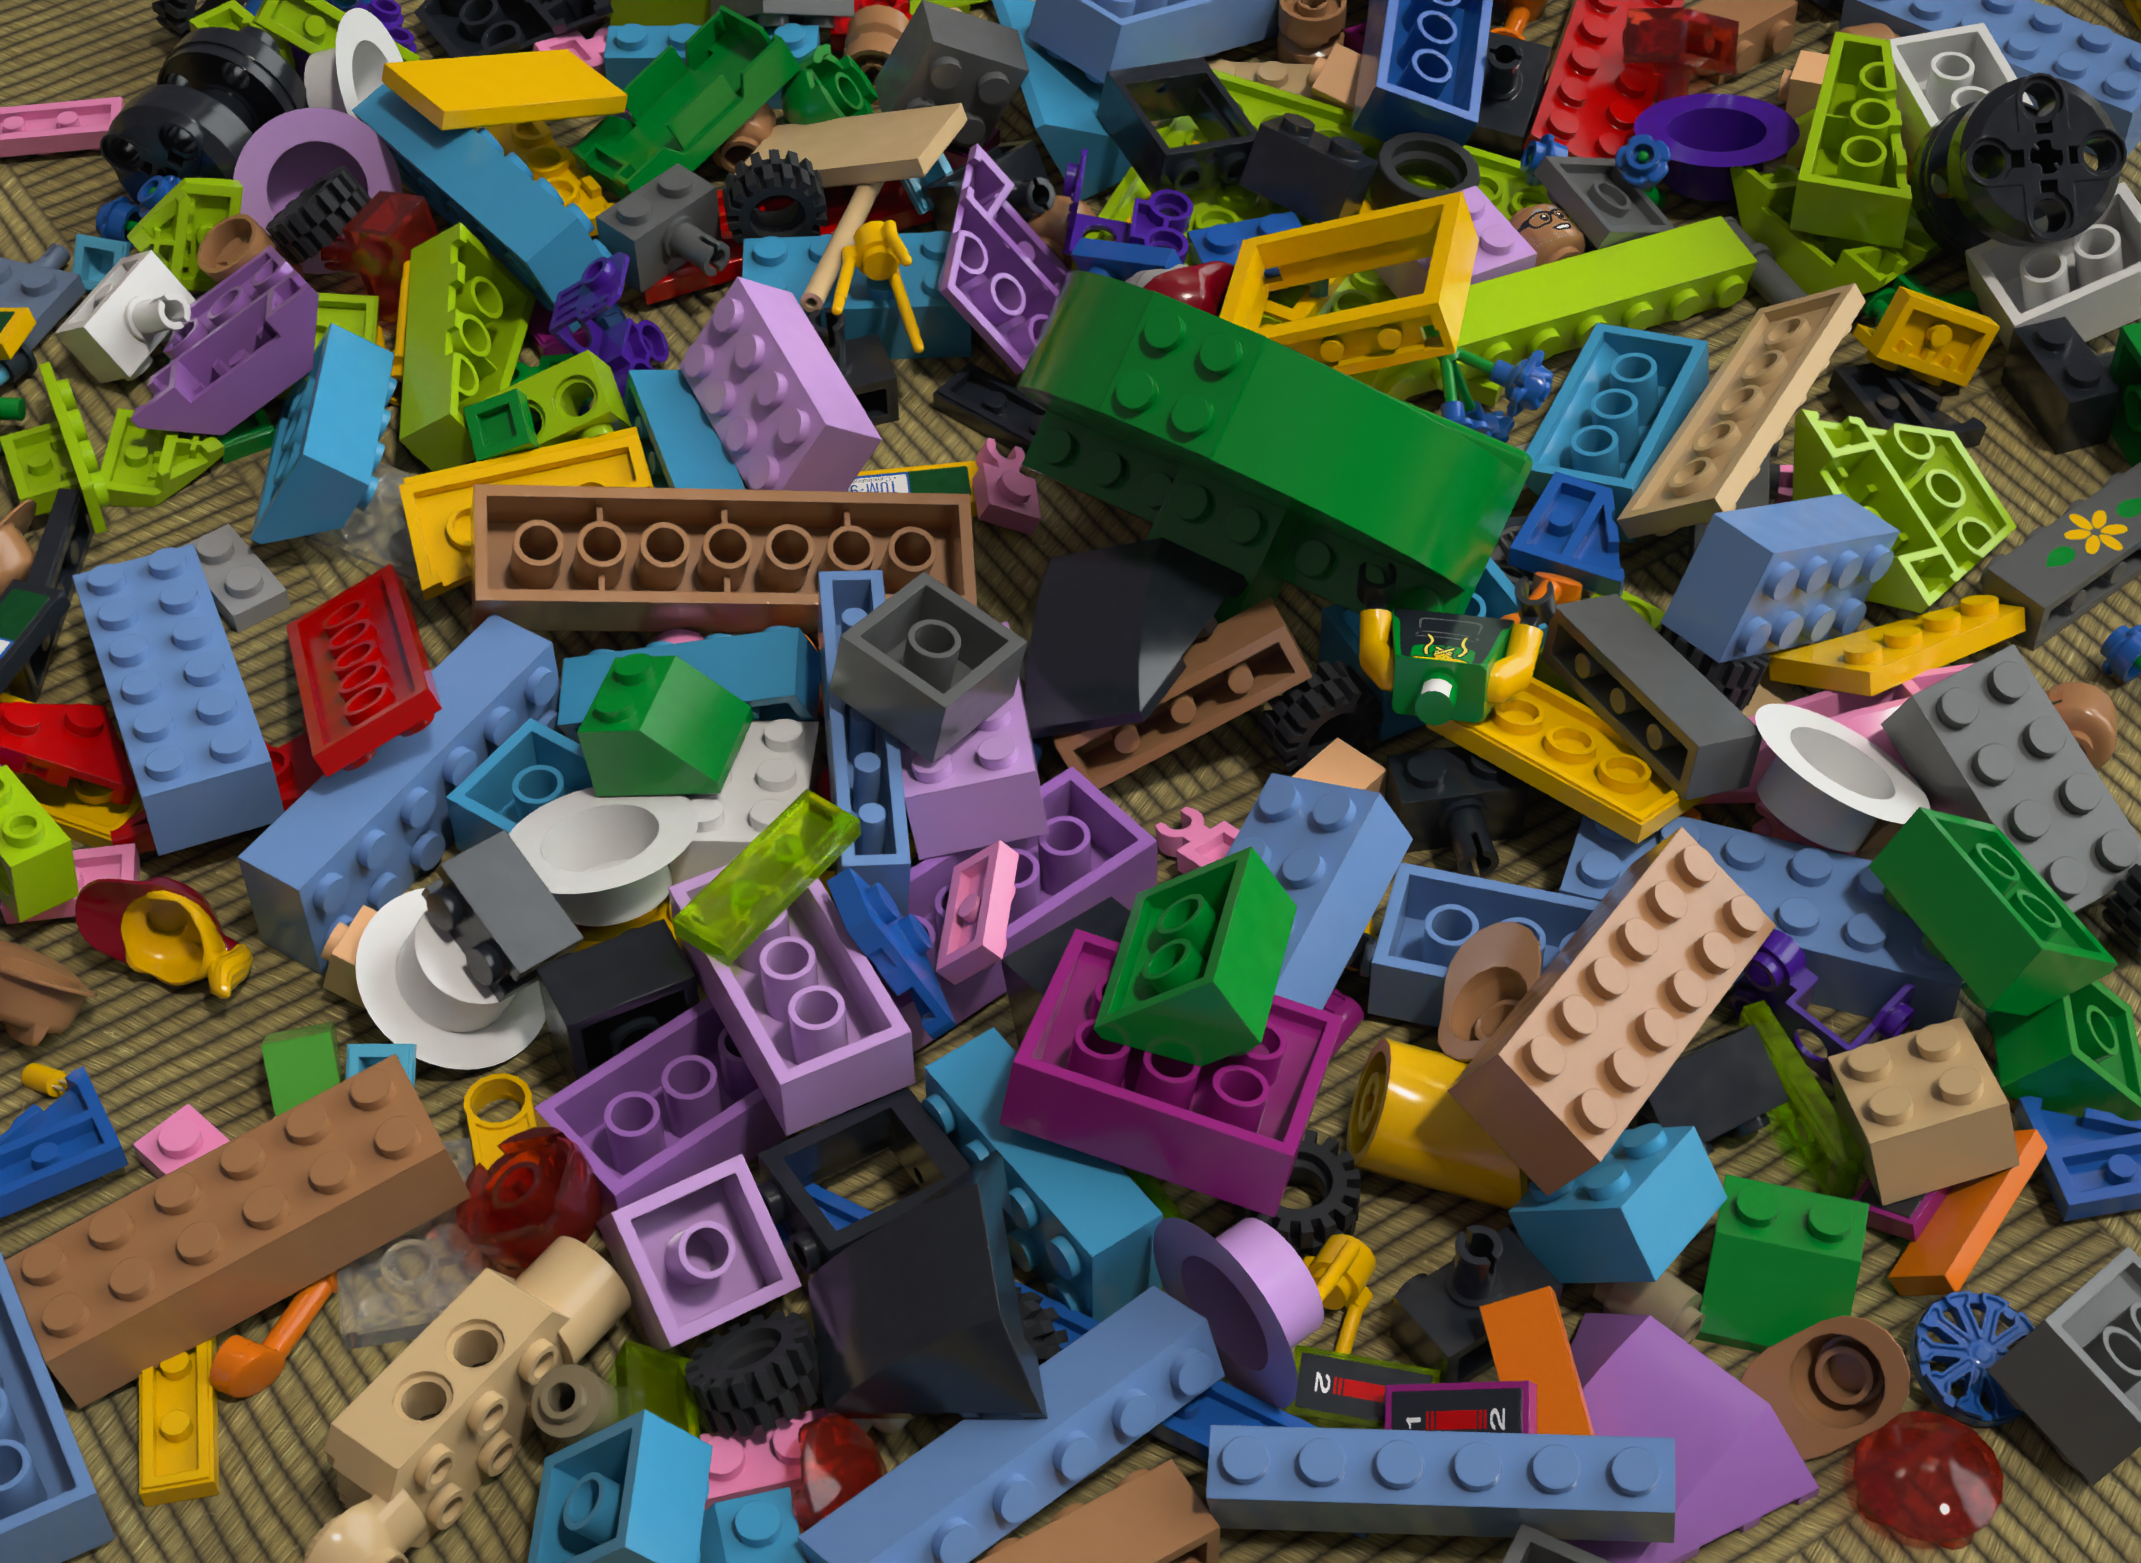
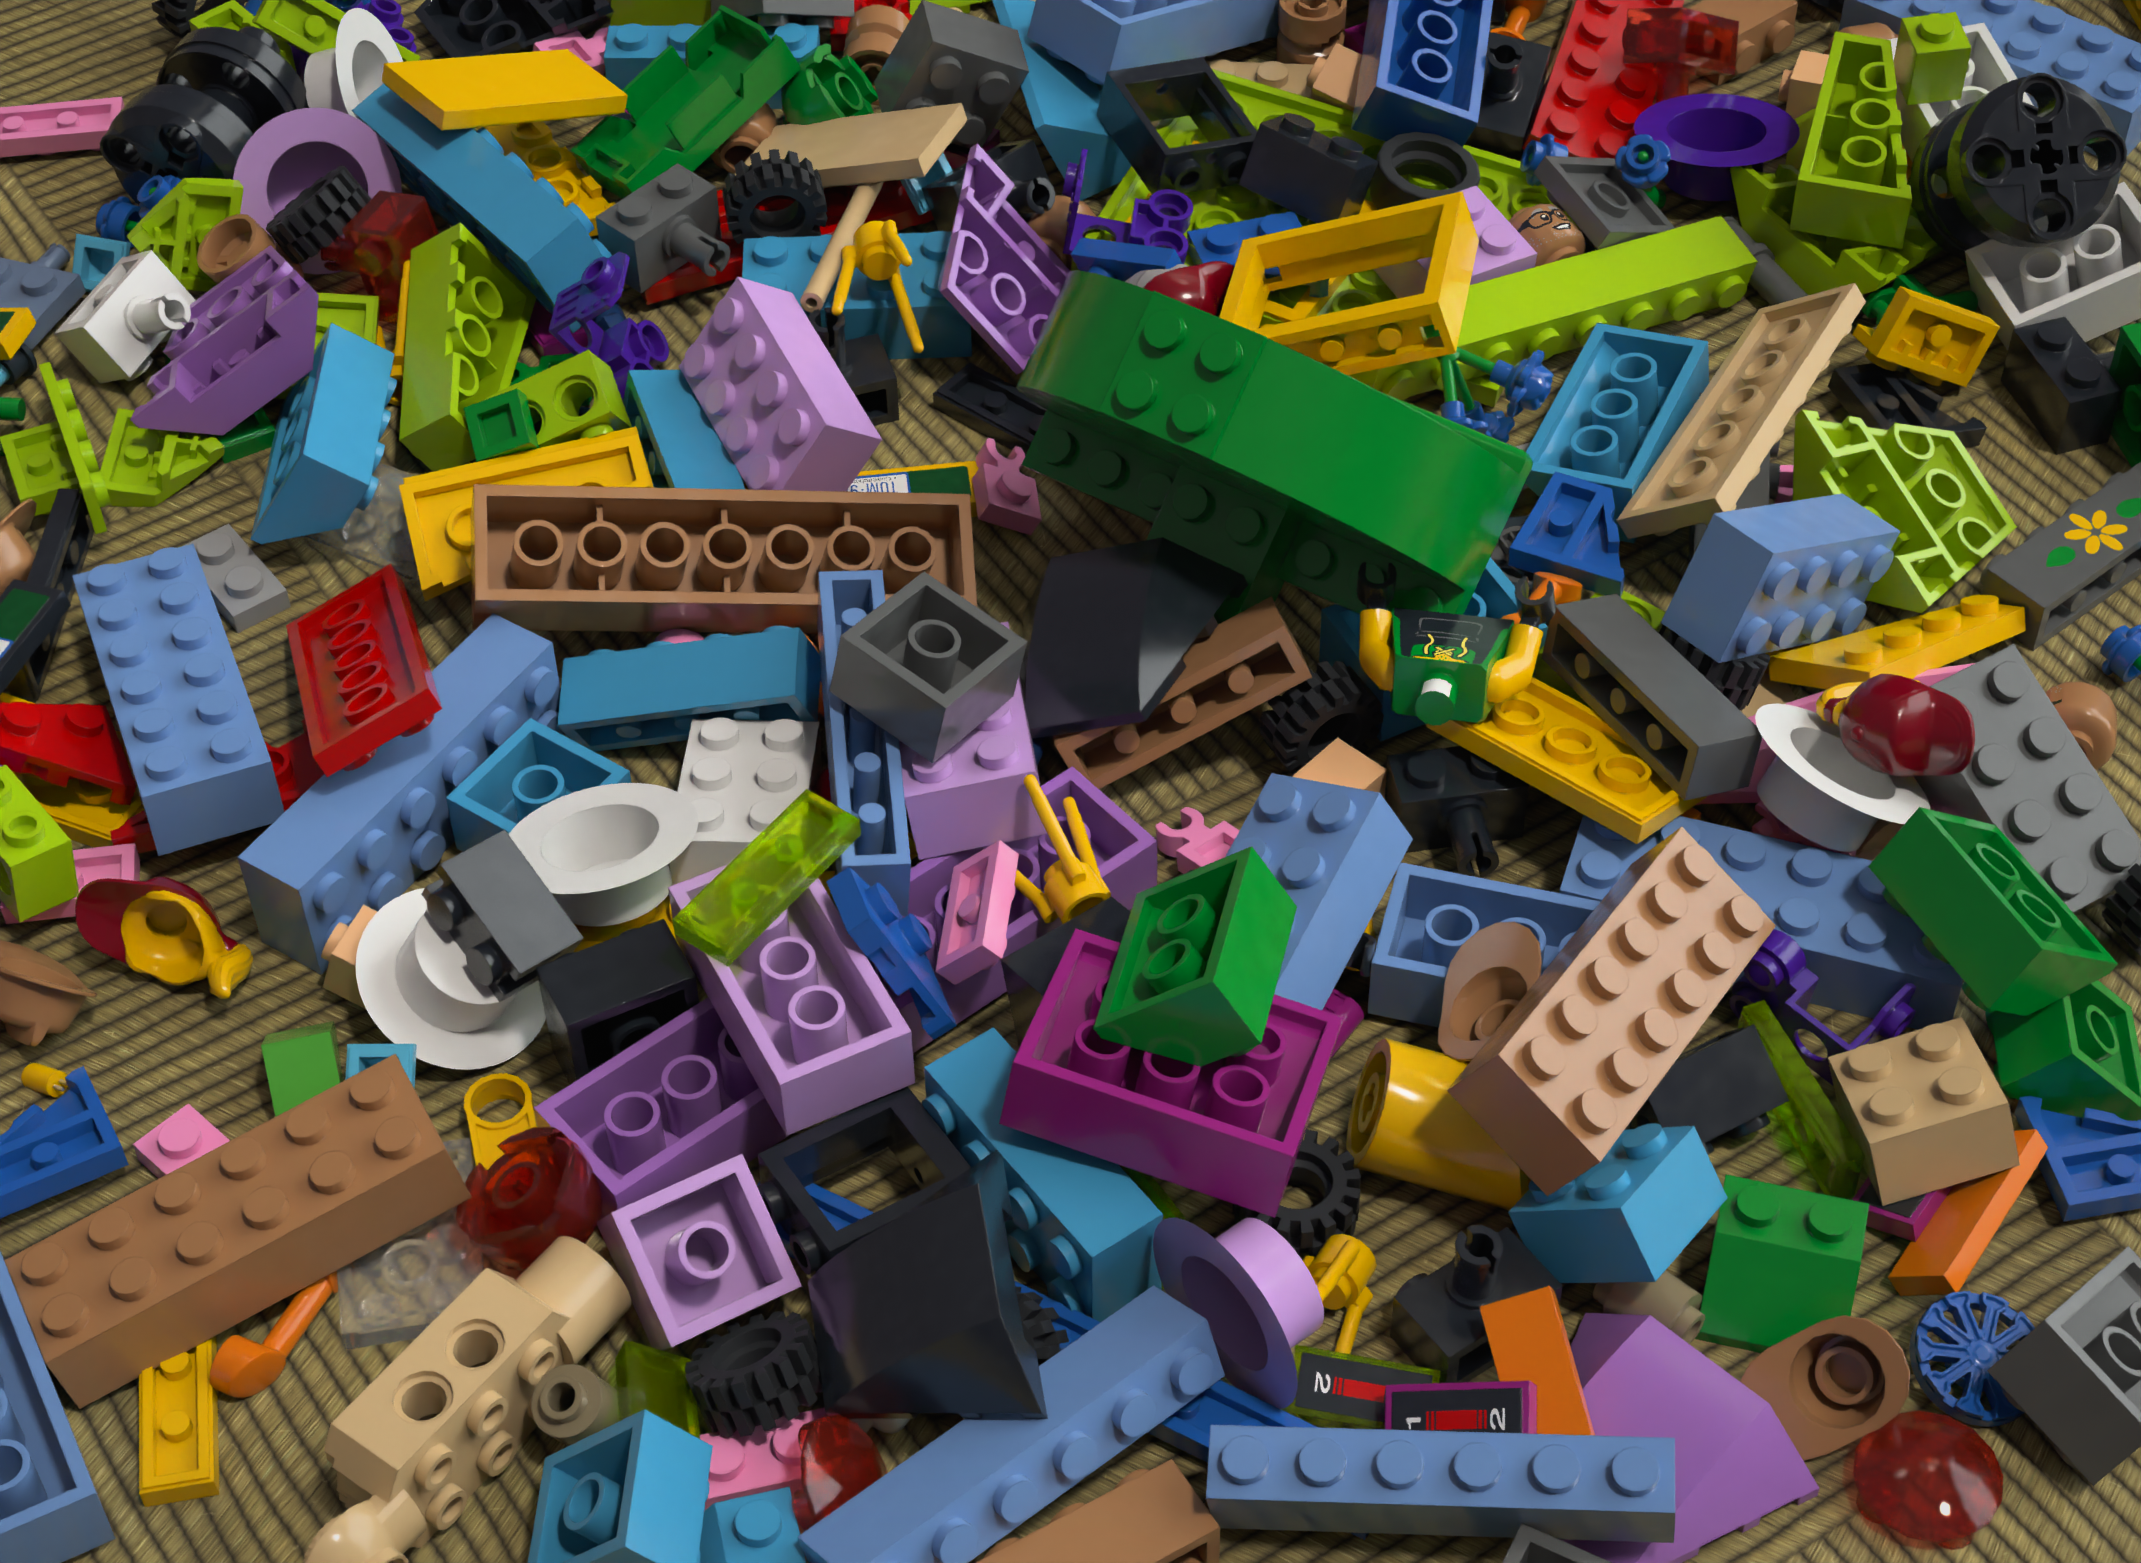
(661, 729): green slope -> none
(1070, 883): none -> yellow plant
(1900, 726): none -> dark red hair
(1931, 58): none -> lime brick

